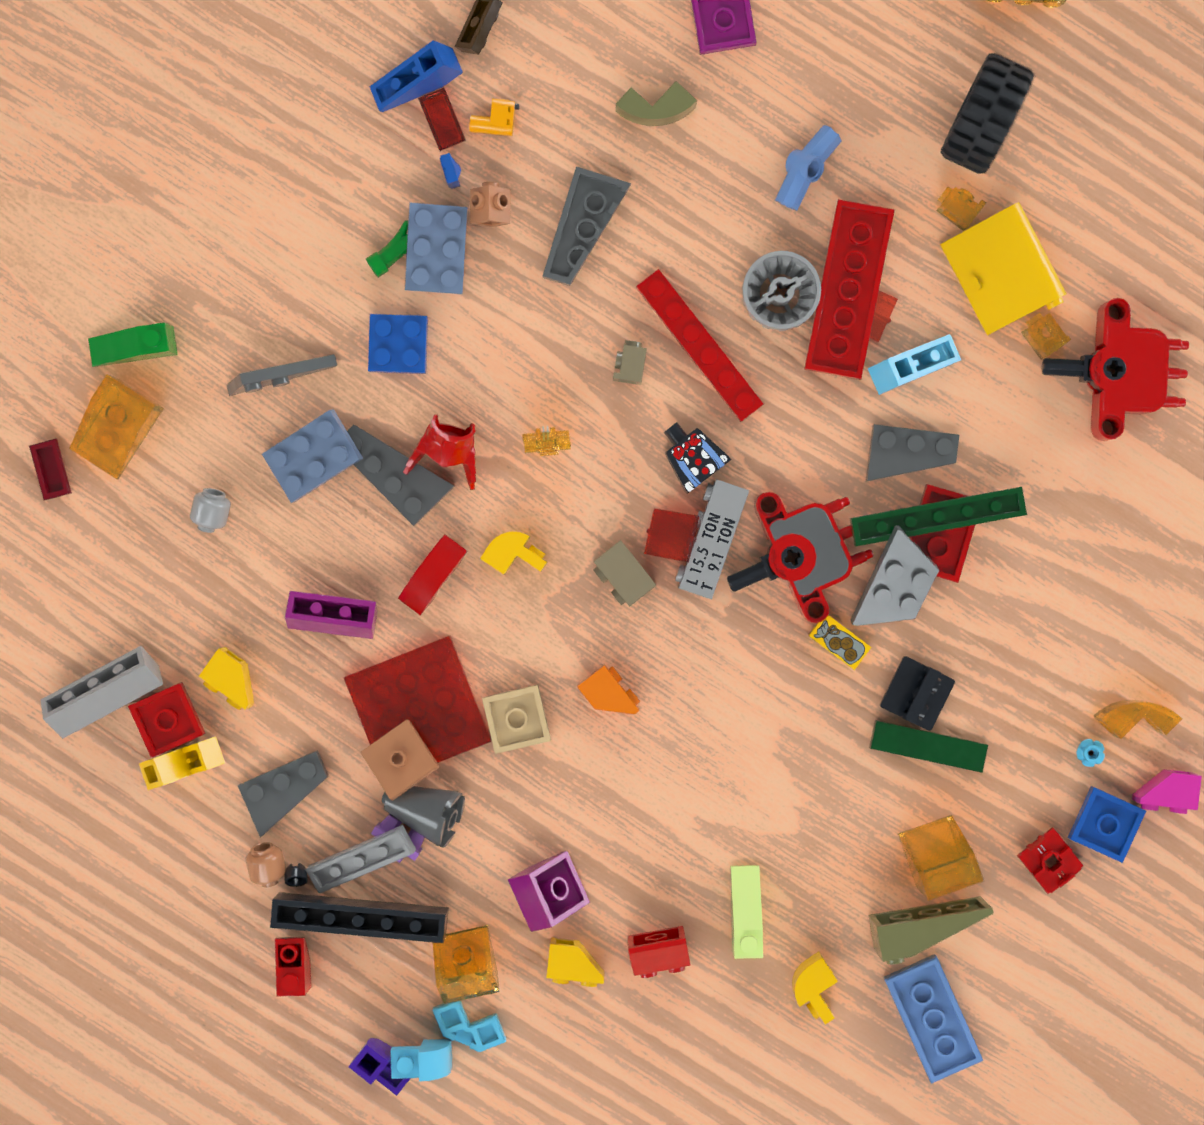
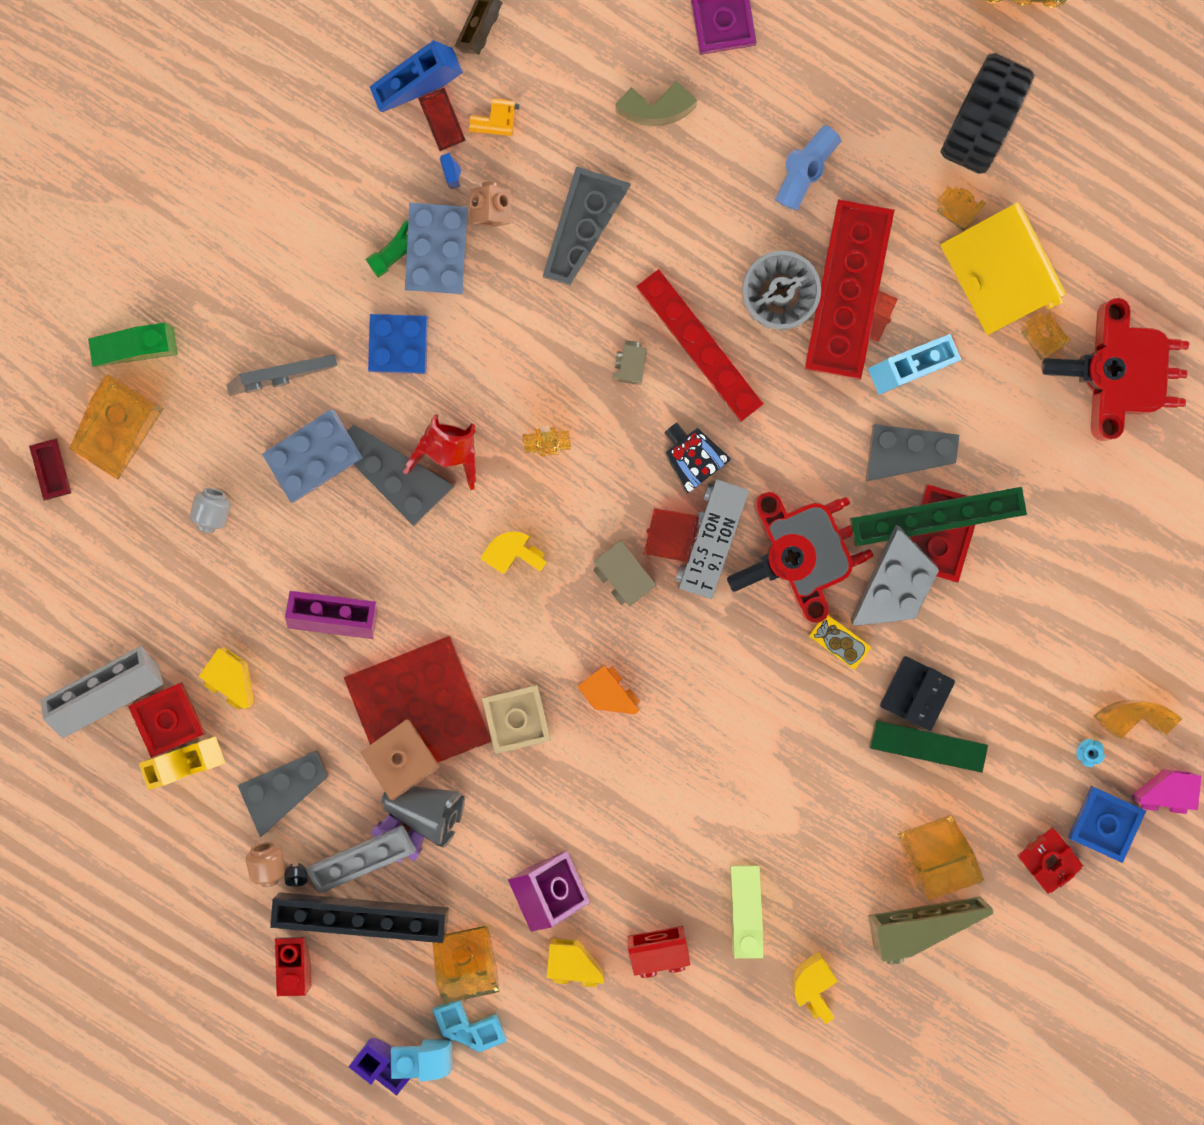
(432, 574): red brick -> none
(933, 1018): medium blue tile -> none

